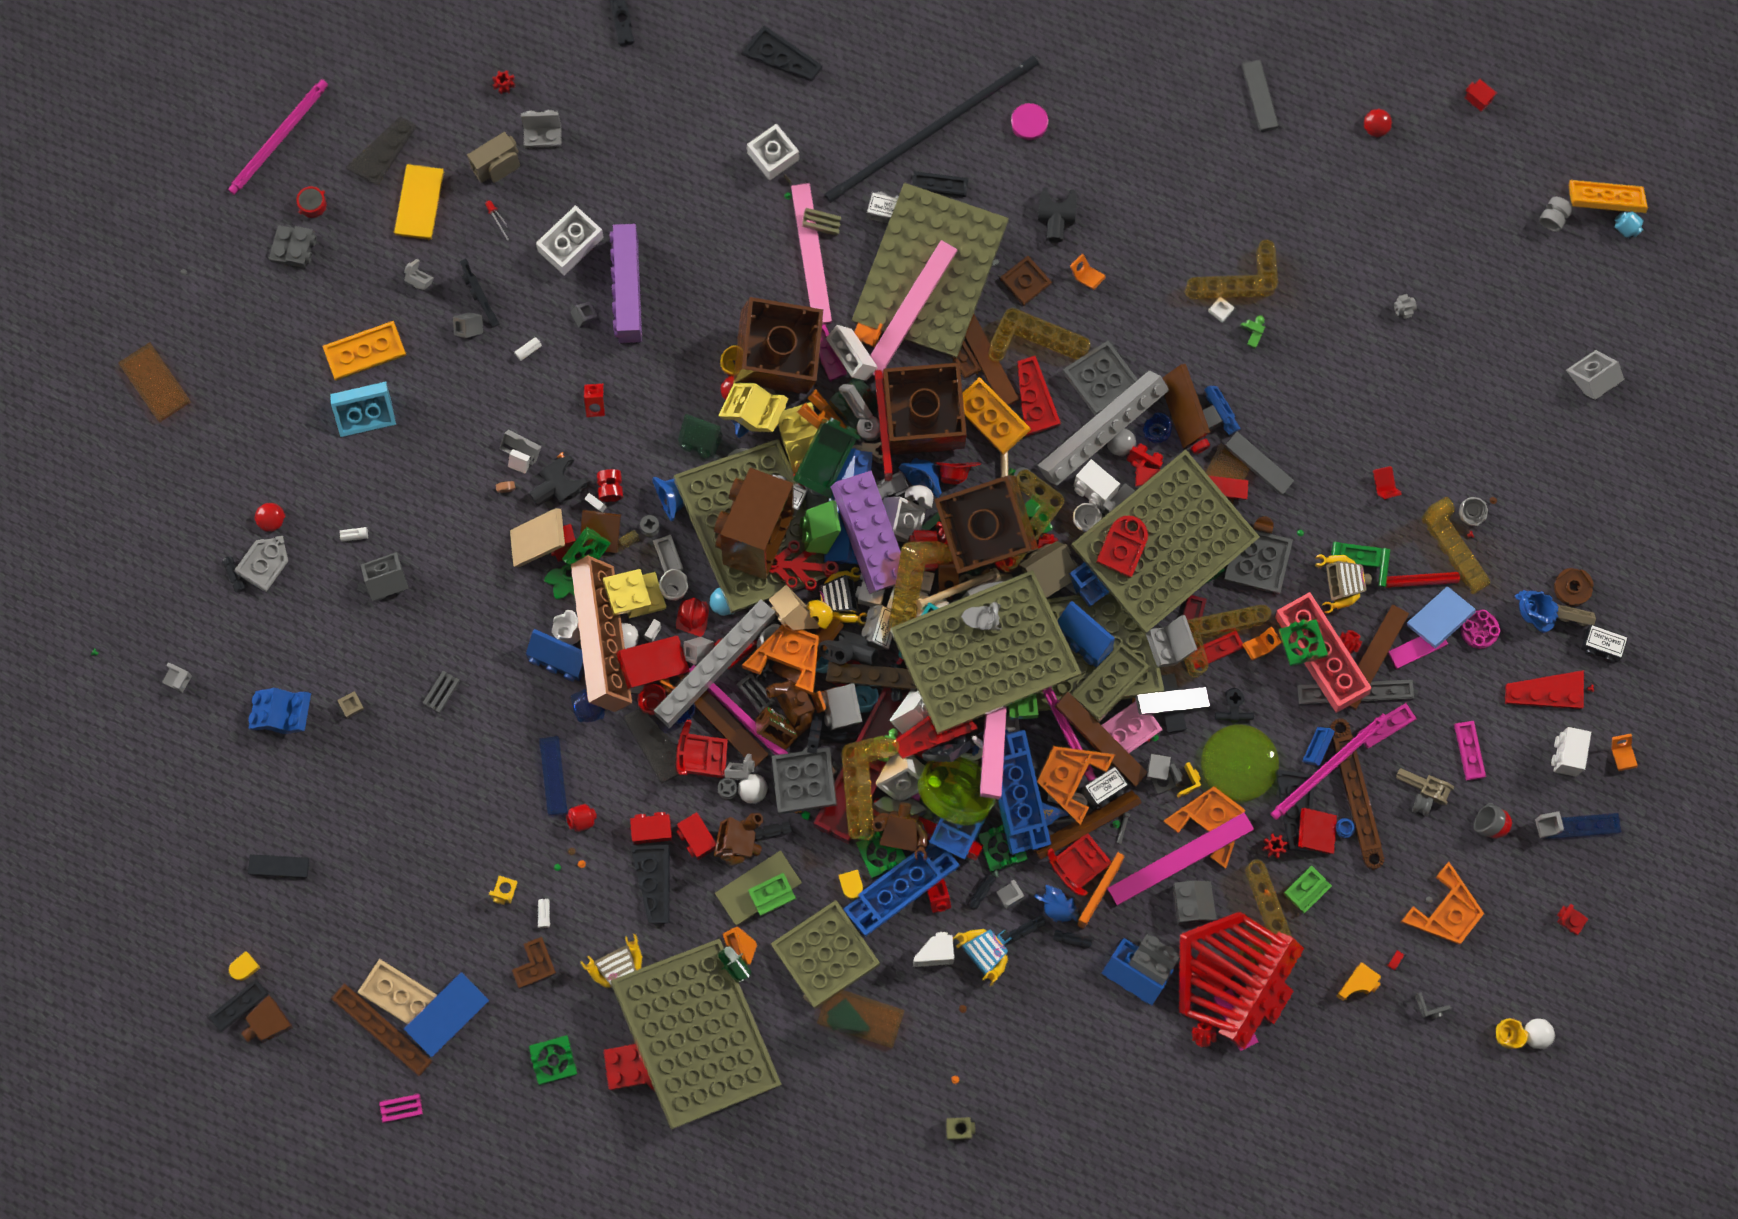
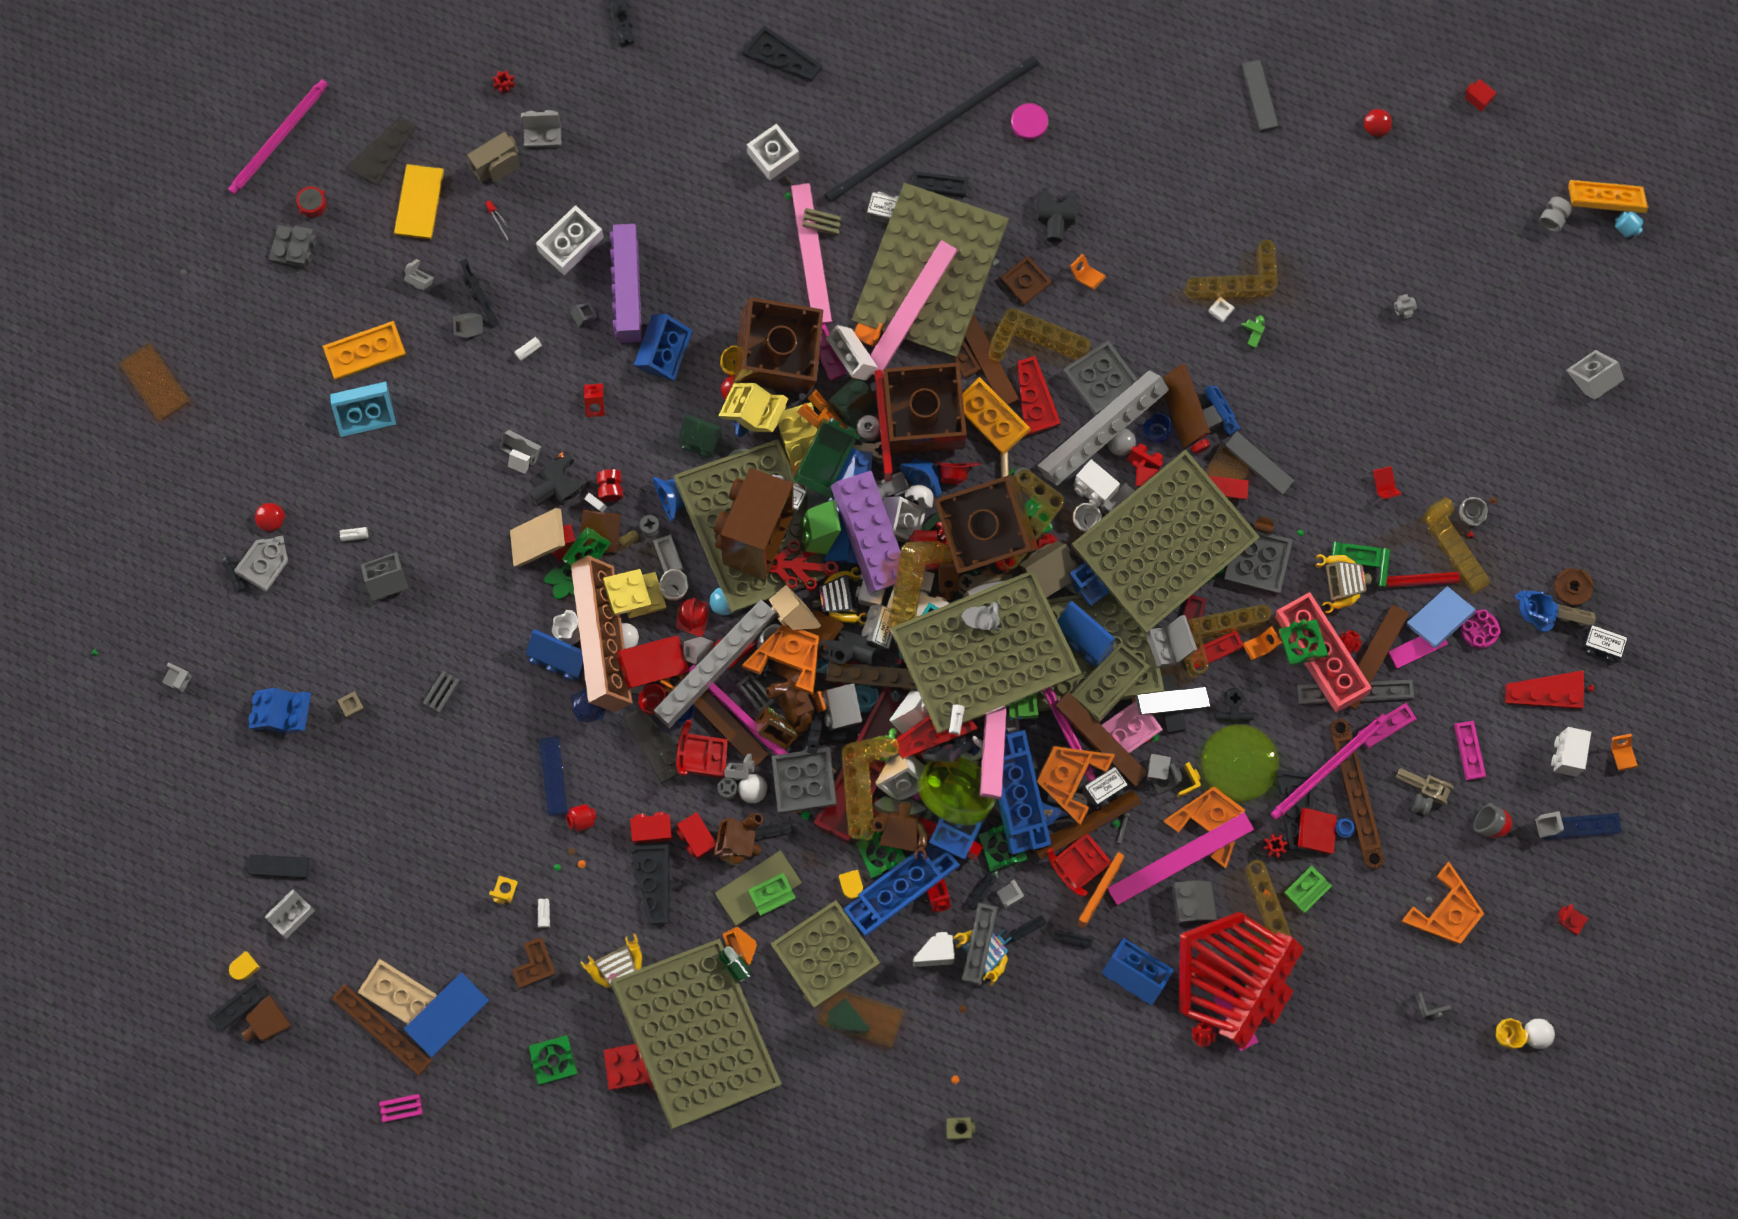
(289, 913): none -> light grey bracket
(505, 487): nougat tile -> none
(652, 631): white tile -> none
(663, 346): none -> blue slope
(822, 611): yellow hair -> none
(855, 401): light grey tile -> none
(956, 720): none -> white piece
(979, 943): none -> dark grey tile
(993, 574): tan bar -> none
(1058, 906): blue hair -> none
(1123, 547): red tile -> none
(1154, 959): dark grey plate -> none
(1318, 746): blue tile -> none
(1361, 980): light orange arch -> none
(1396, 960): red piece -> none

